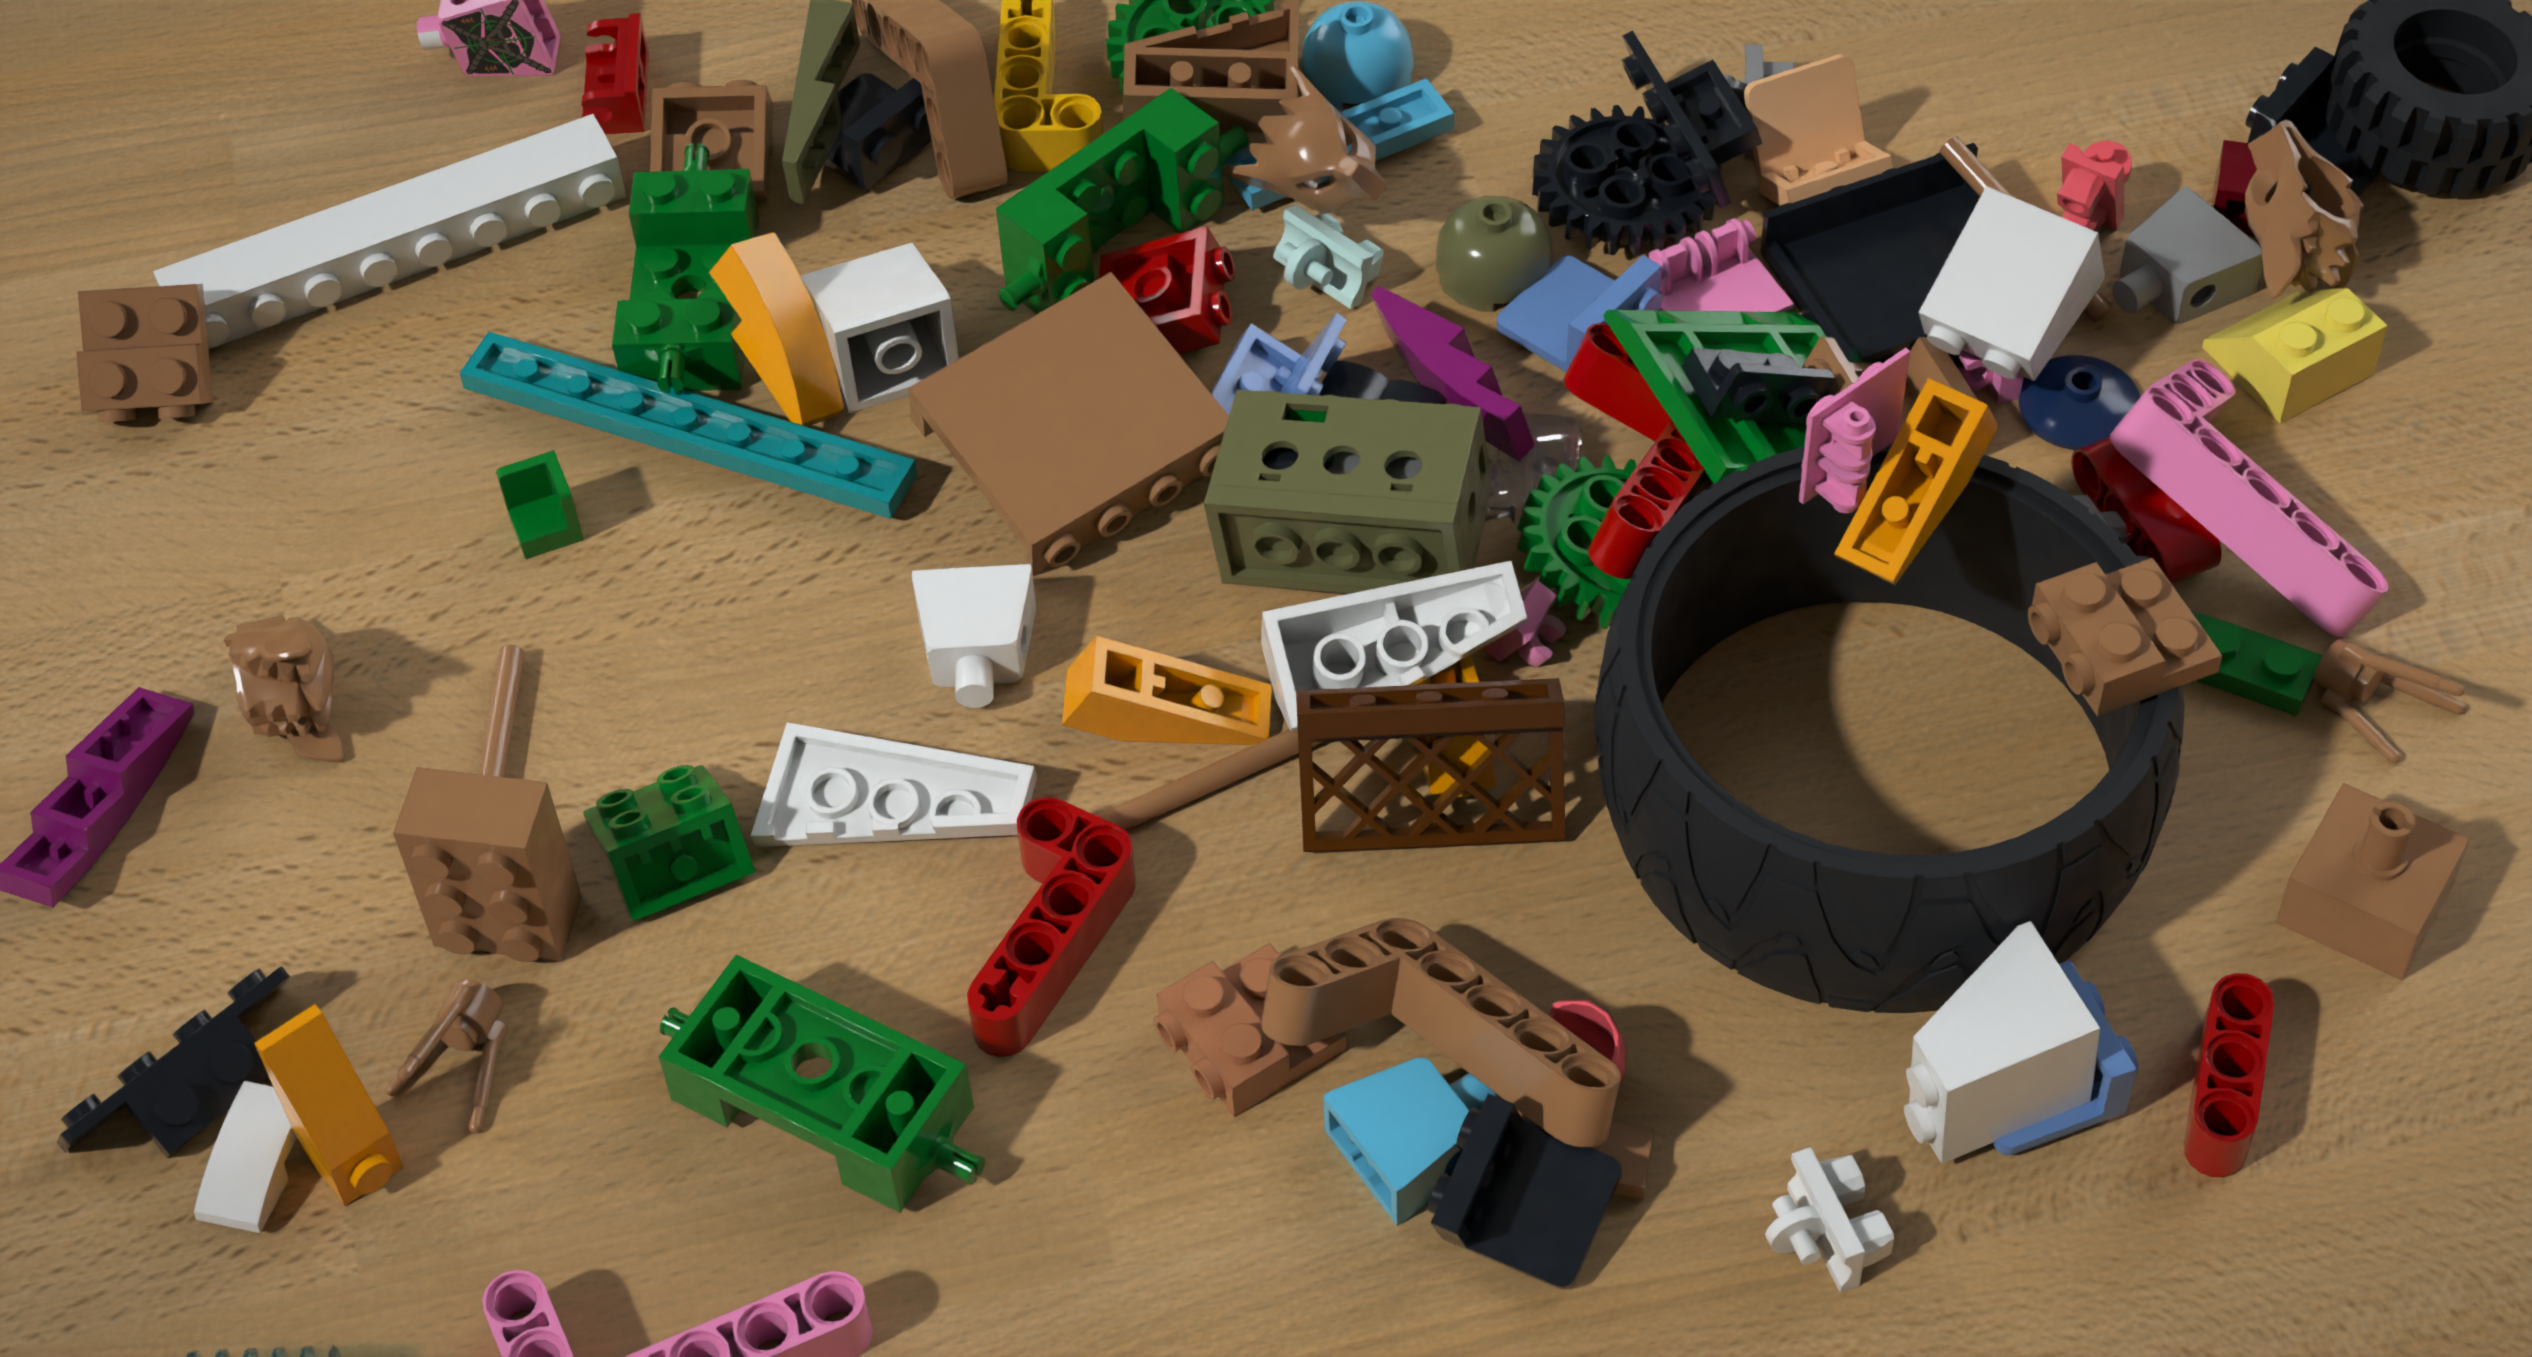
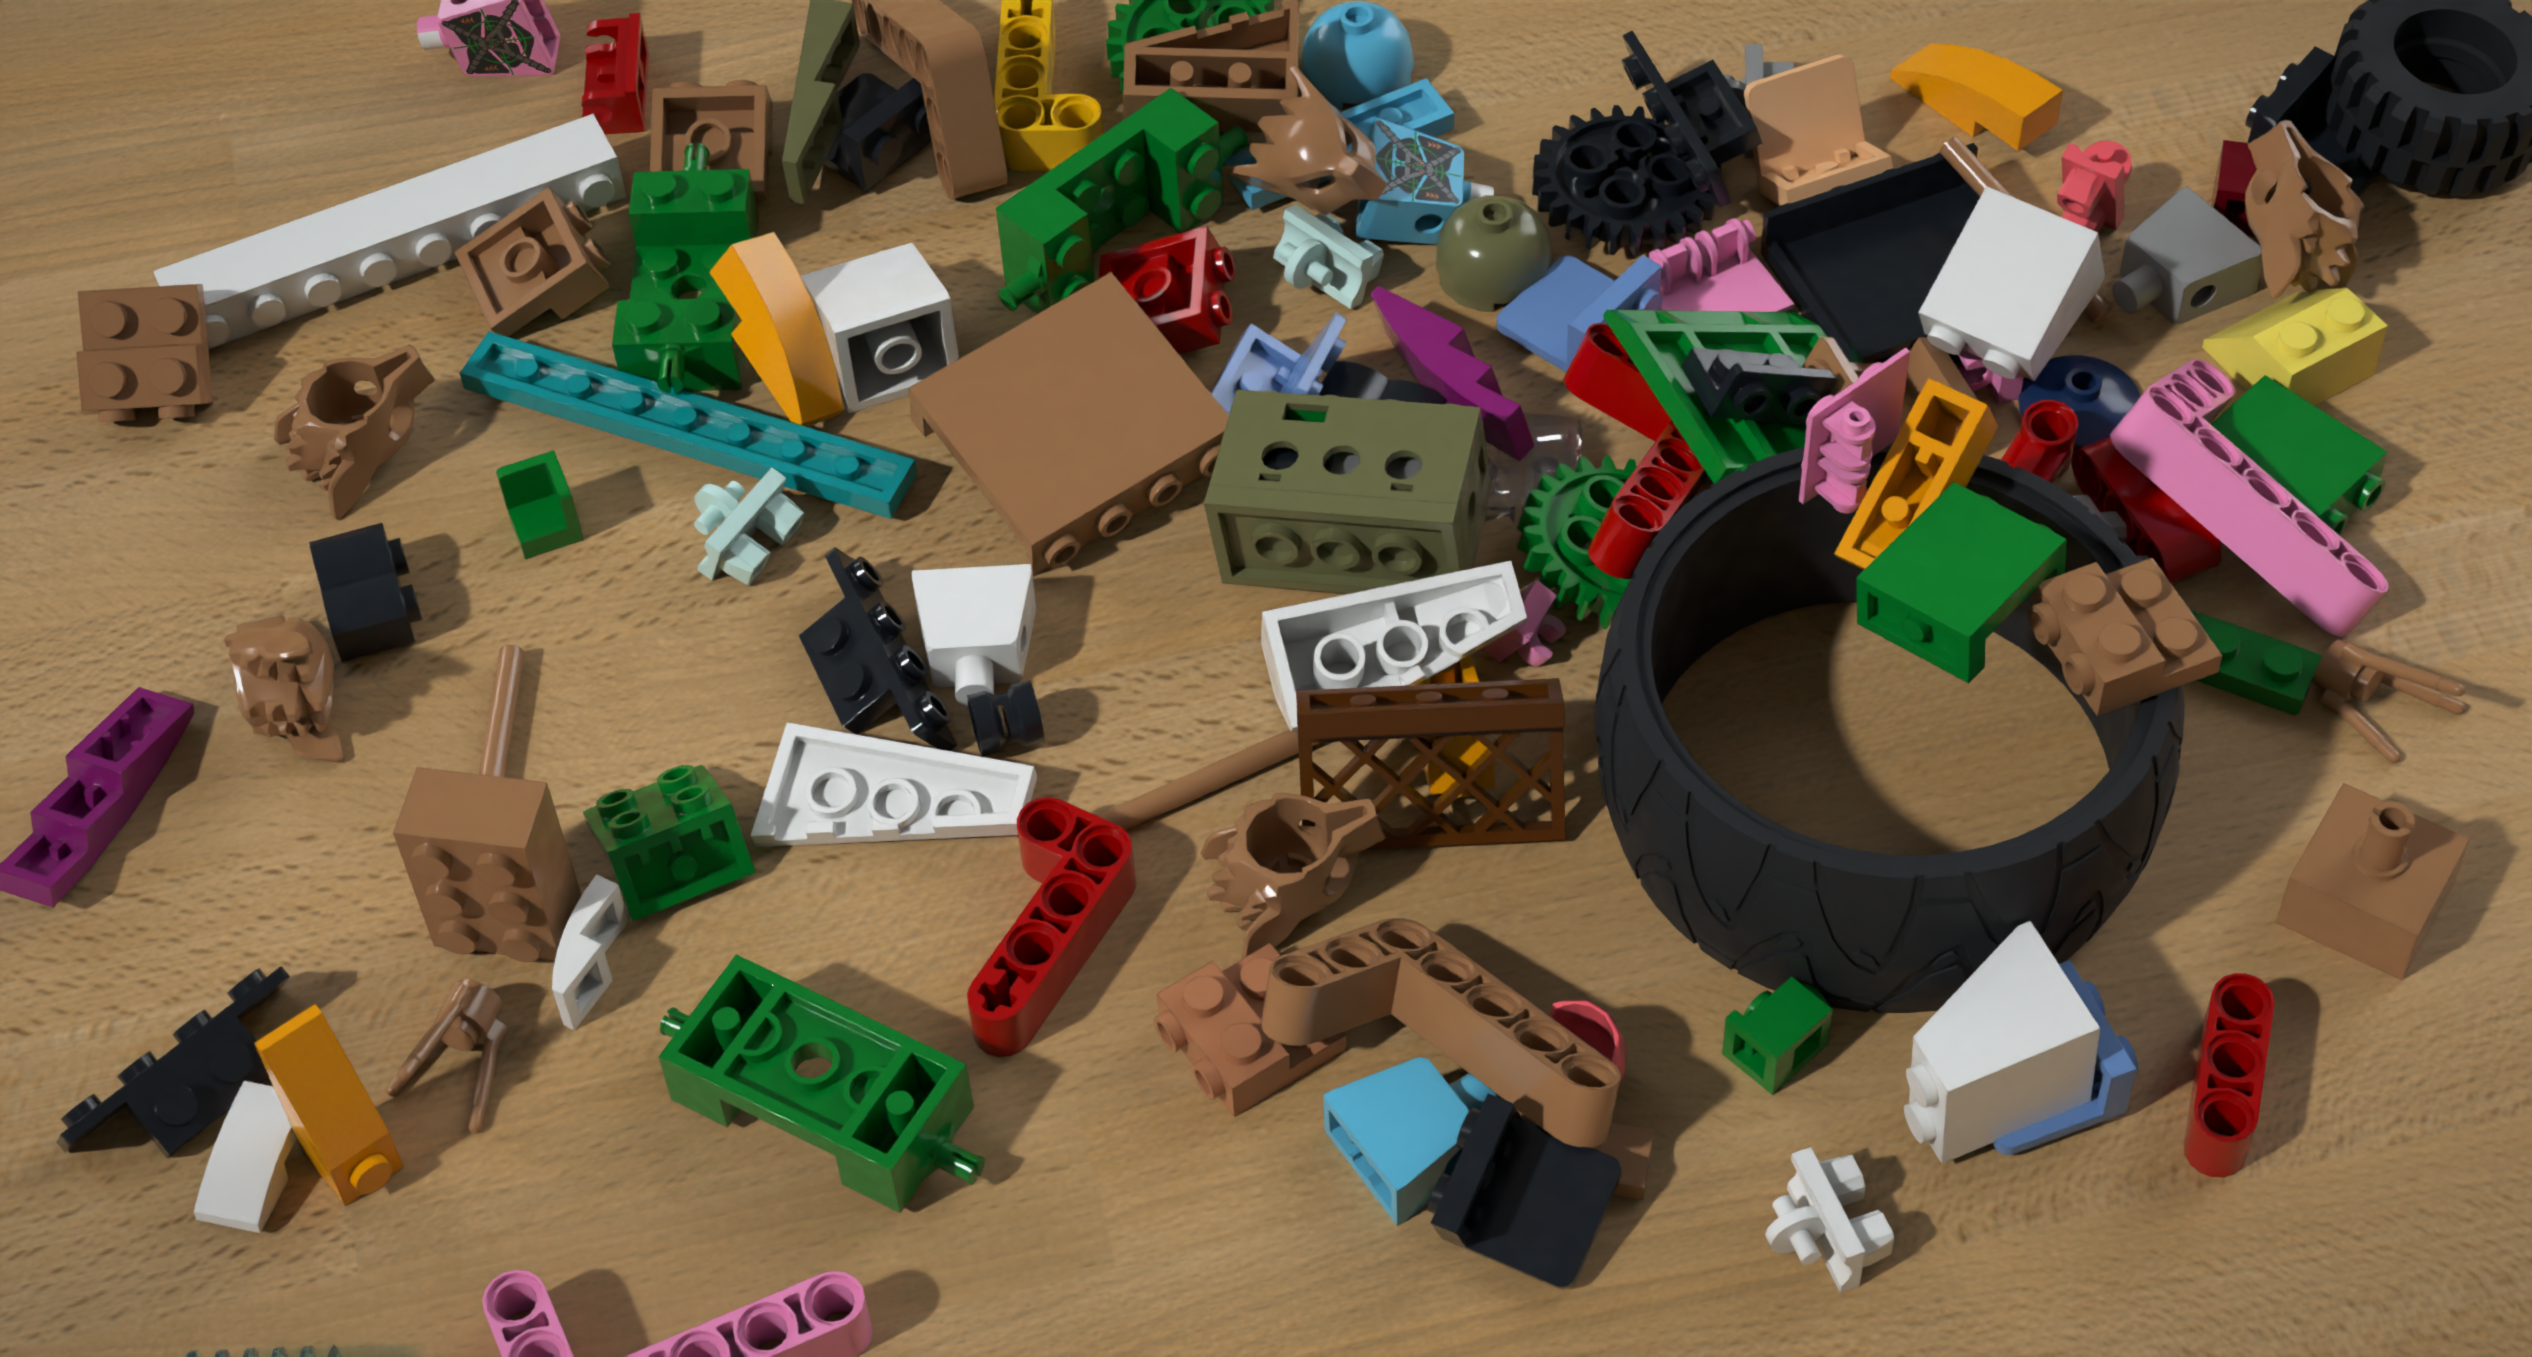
(349, 431): none -> medium nougat piece
(364, 591): none -> black brick
(534, 263): none -> medium nougat plate
(580, 960): none -> white slope
(736, 522): none -> light aqua hips
(867, 661): none -> black bracket
(1019, 713): none -> black wheel
(1161, 698): light orange slope -> none
(1284, 869): none -> medium nougat piece
(1421, 188): none -> torso
(1778, 1033): none -> green brick
(1956, 579): none -> green panel
(1981, 92): none -> light orange slope
(2044, 458): none -> red piece
(2306, 451): none -> green panel

